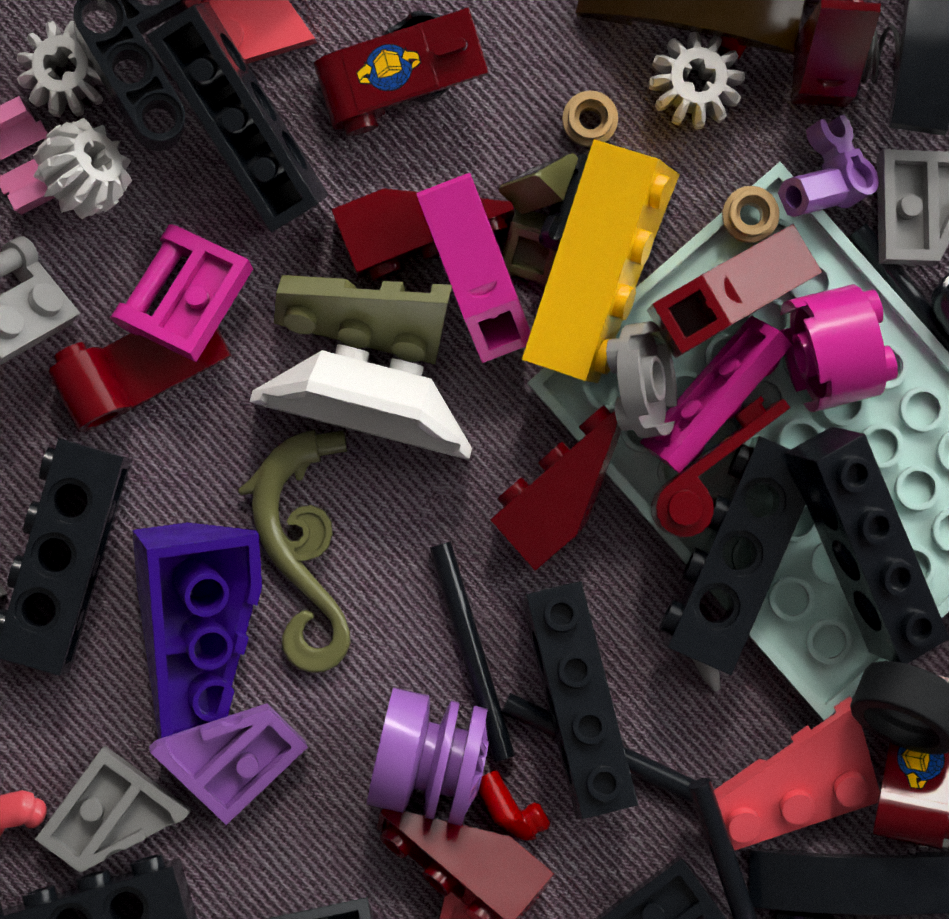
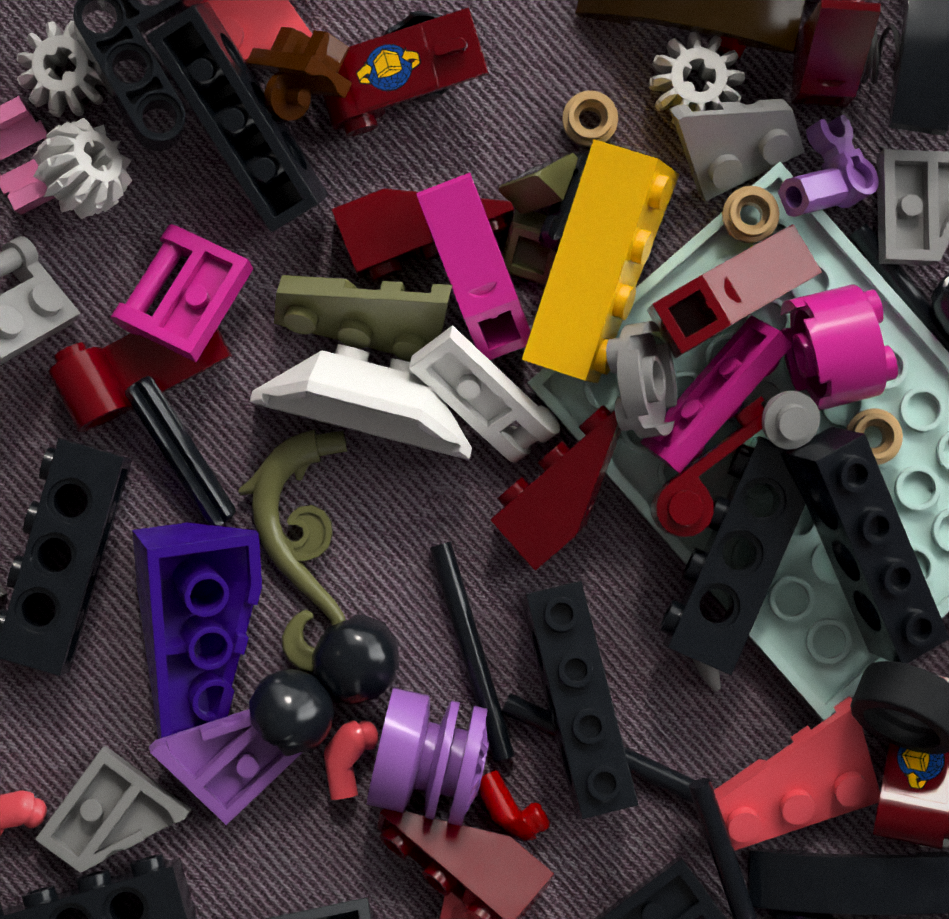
(180, 451): none -> black axle
(292, 711): none -> black hair
(301, 68): none -> reddish brown hips
(343, 753): none -> coral arm
(356, 659): none -> black hair
(483, 395): none -> white plate
(735, 142): none -> light grey wing
(790, 419): none -> light grey plate
(889, 428): none -> tan plate

